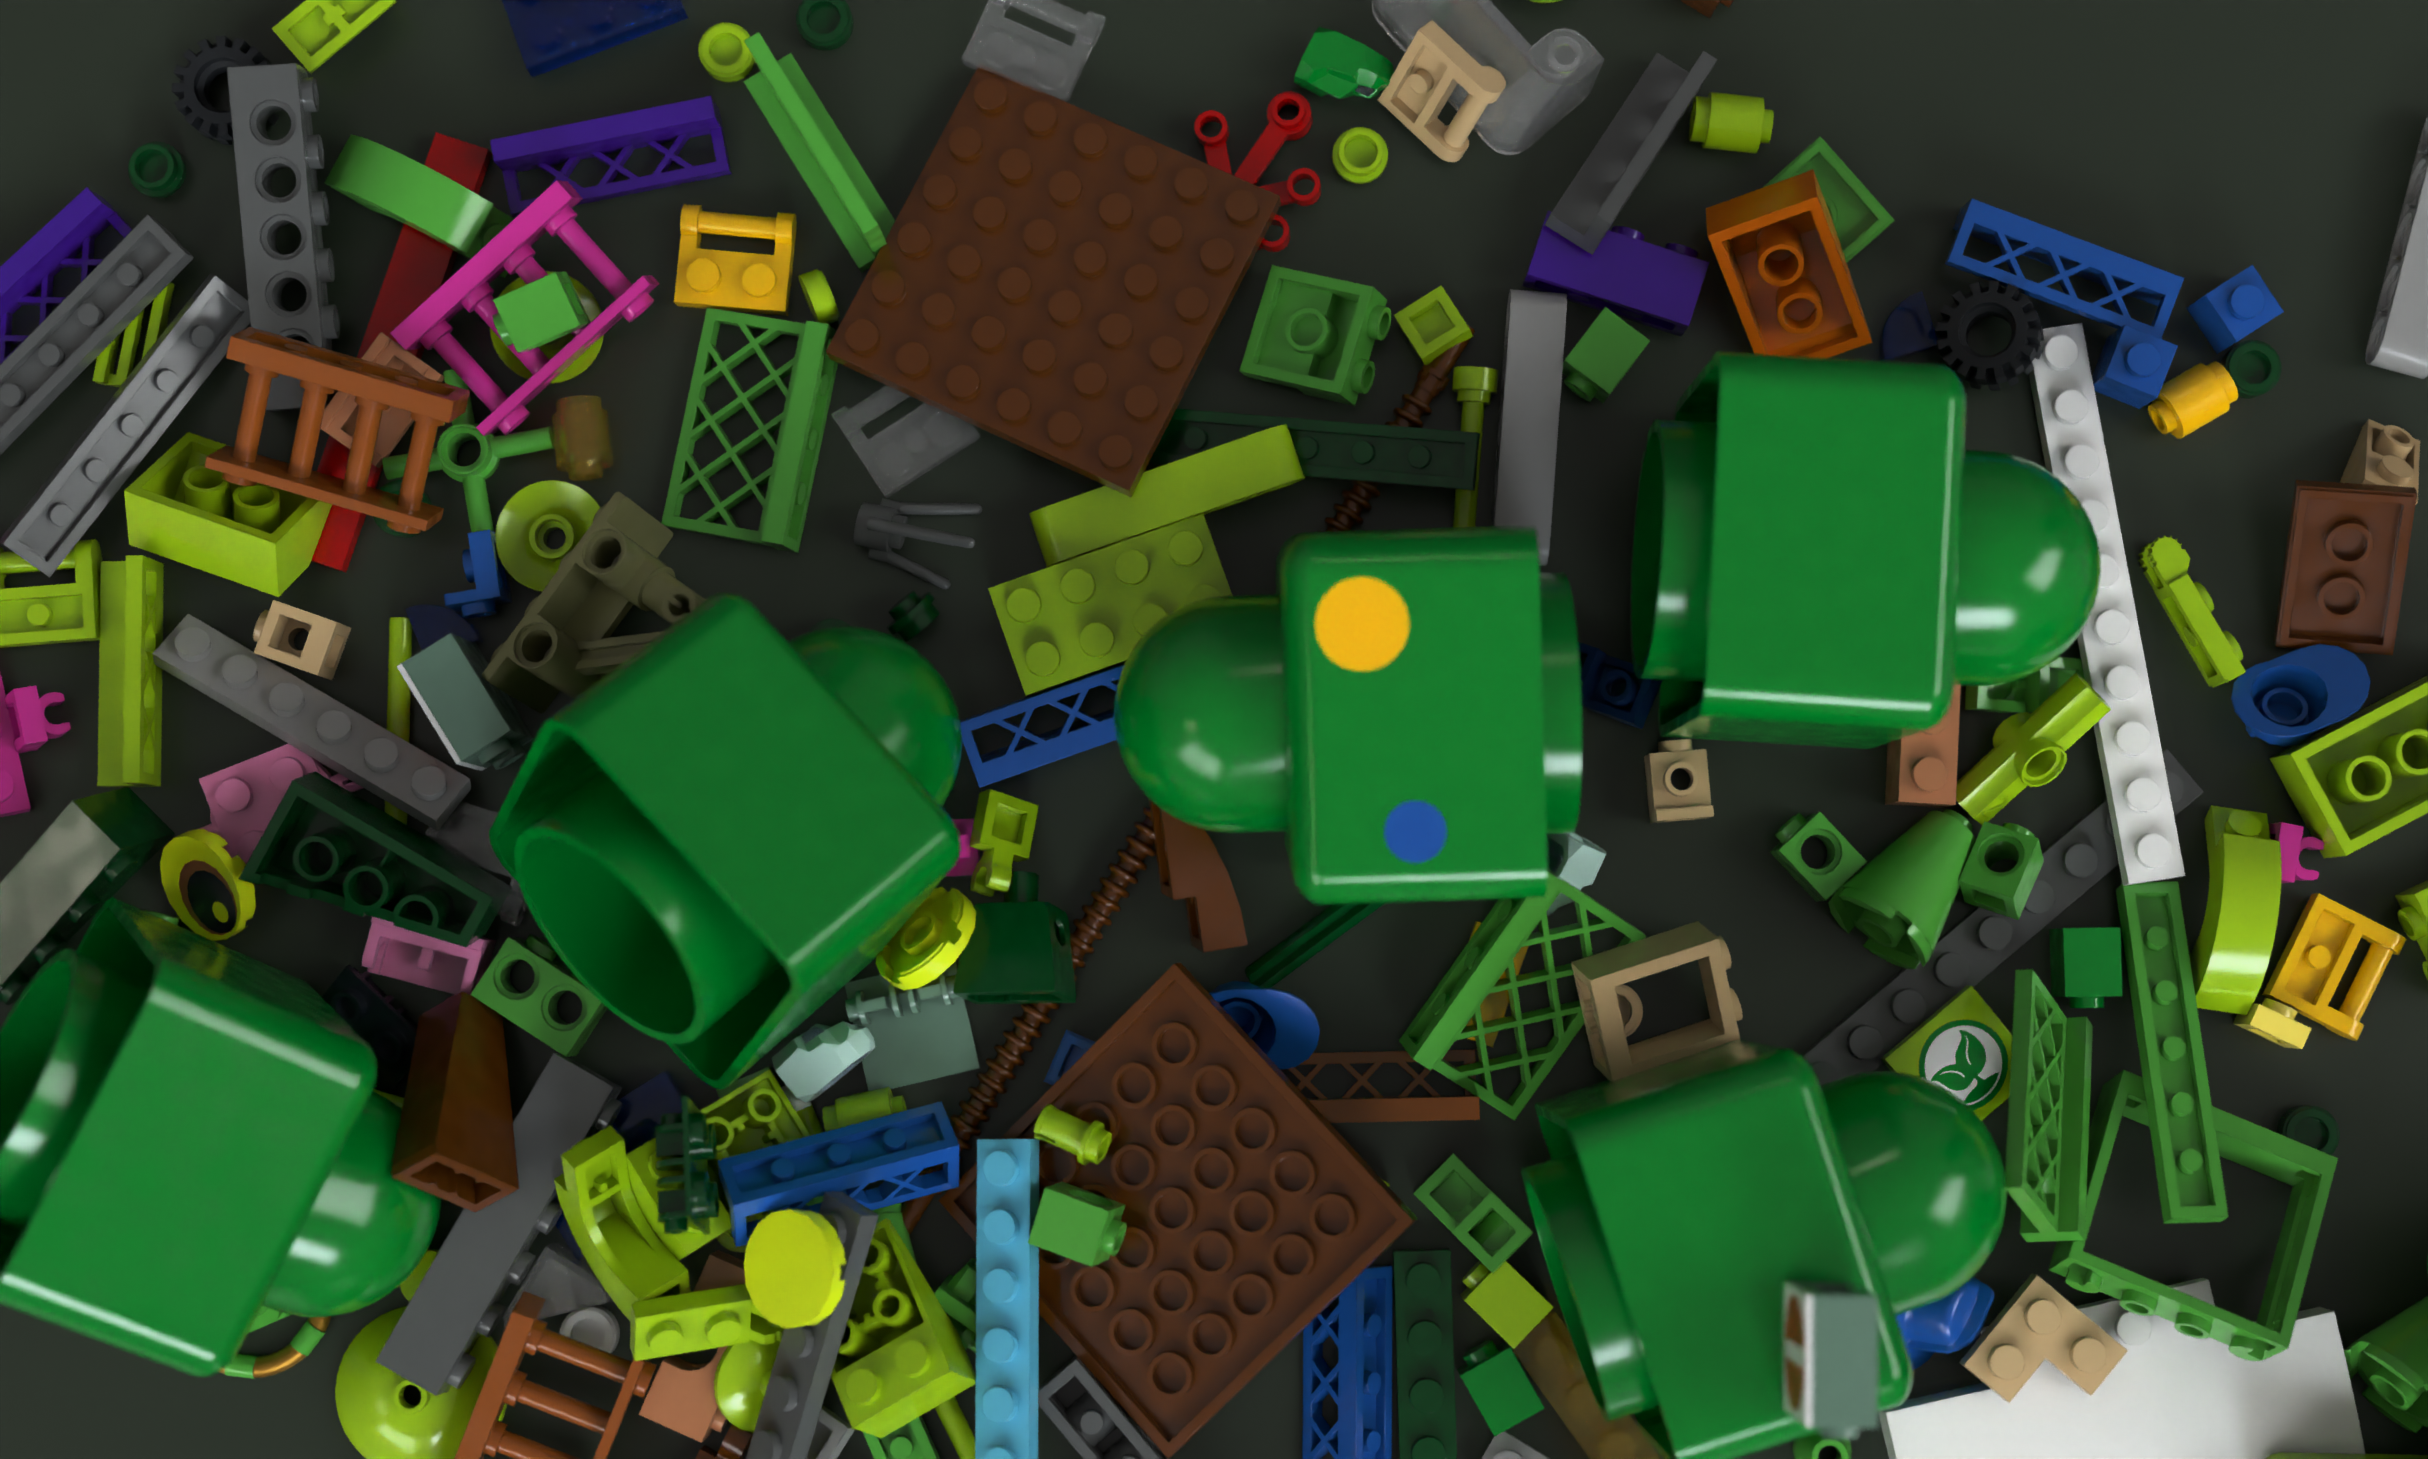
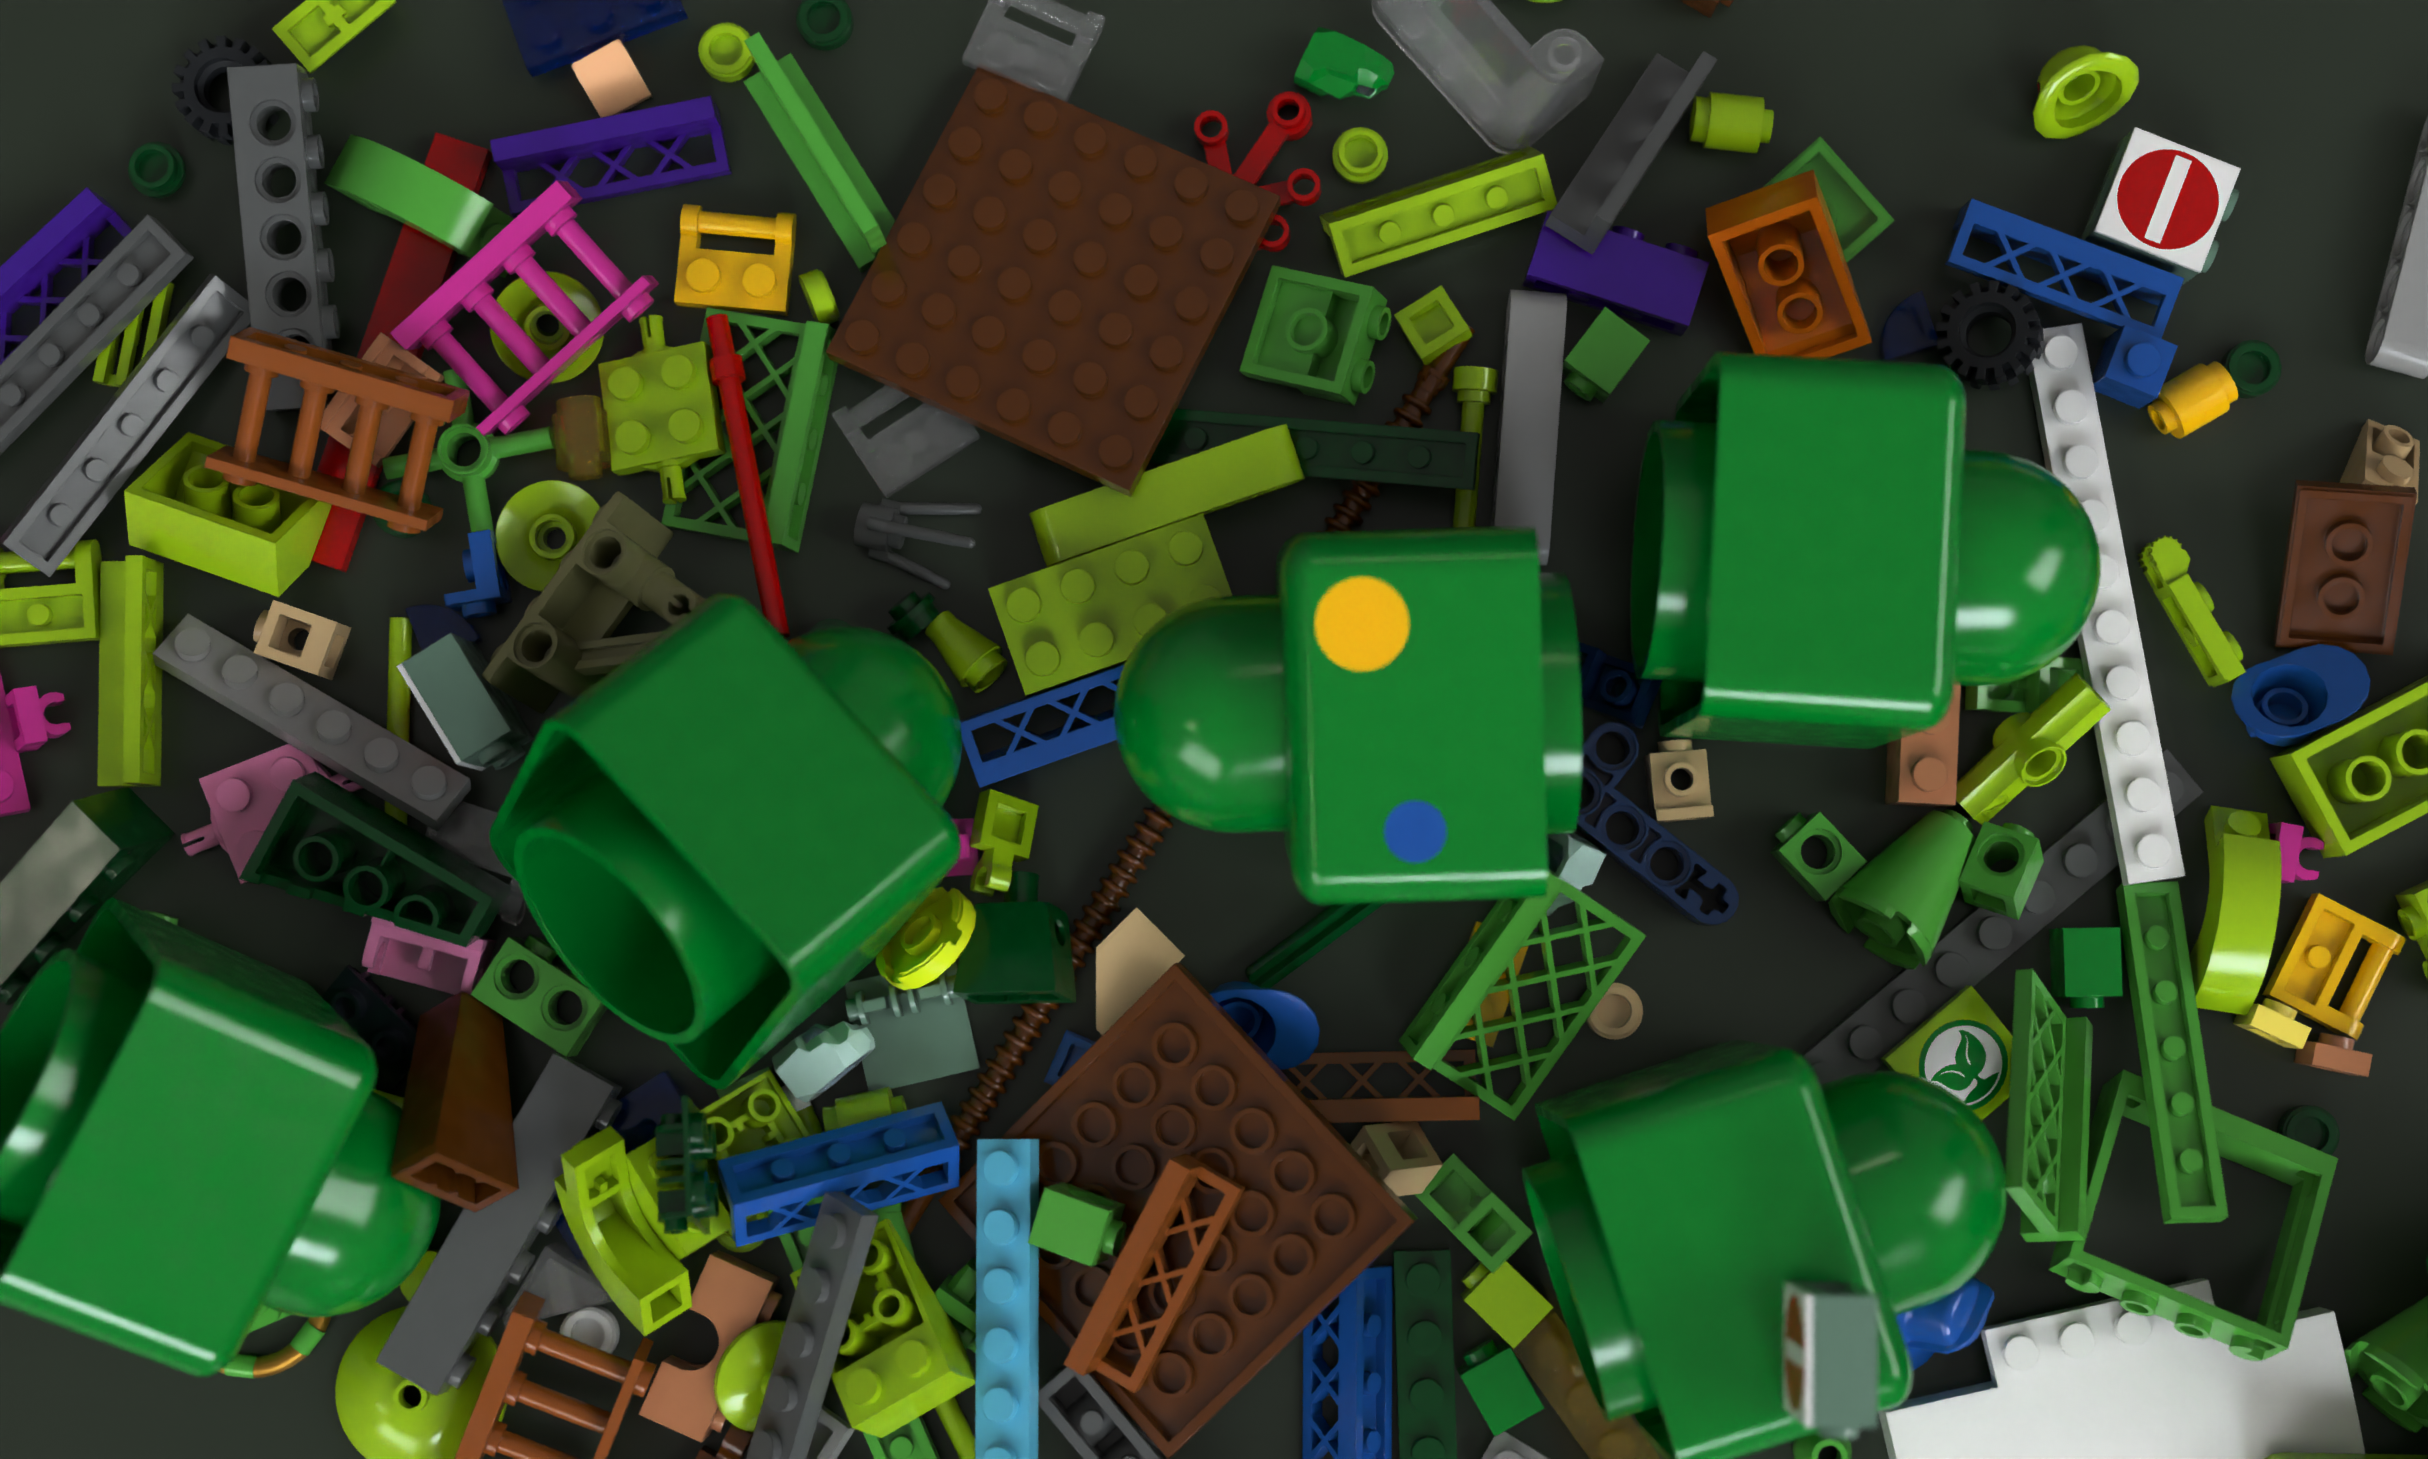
(206, 885): neon yellow tile -> none
(539, 312): bright green brick -> none
(611, 79): none -> light nougat slope
(661, 409): none -> lime plate
(697, 1323): lime hinge -> none
(728, 374): none -> red bar
(794, 1268): neon yellow tile -> none
(967, 652): none -> lime cone
(1072, 1134): lime pin -> none
(1129, 965): none -> tan slope
(1134, 1264): none -> dark orange fence
(1194, 871): reddish brown slope -> none
(1398, 1155): none -> tan brick
(1425, 83): tan plate -> none
(1440, 211): none -> lime fence
(1596, 990): tan window -> none
(1647, 835): none -> dark blue beam
(2040, 1327): tan plate -> none
(2082, 90): none -> lime hat
(2163, 204): none -> piece
(2234, 309): blue brick -> none
(2335, 1055): none -> nougat plate

